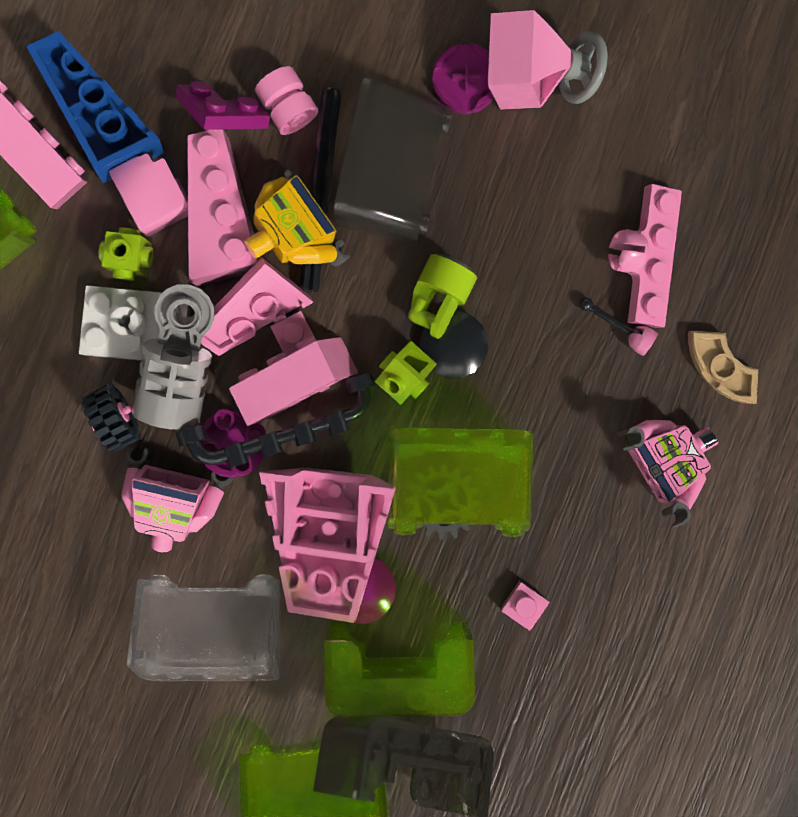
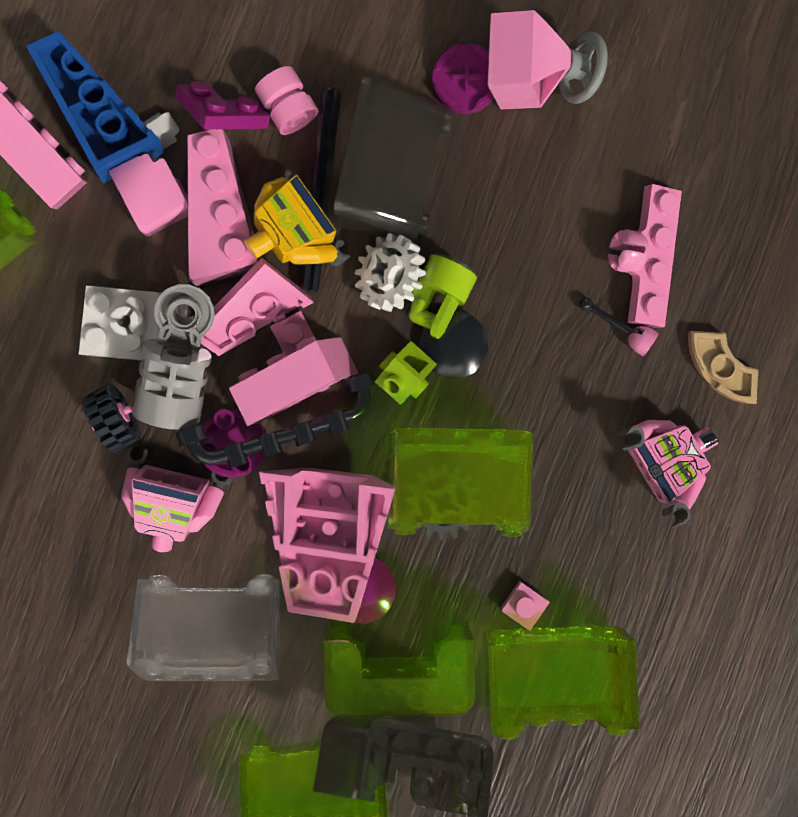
(136, 259): lime brick -> none
(164, 128): none -> white piece
(390, 272): none -> white gear
(560, 677): none -> clear neon green windscreen

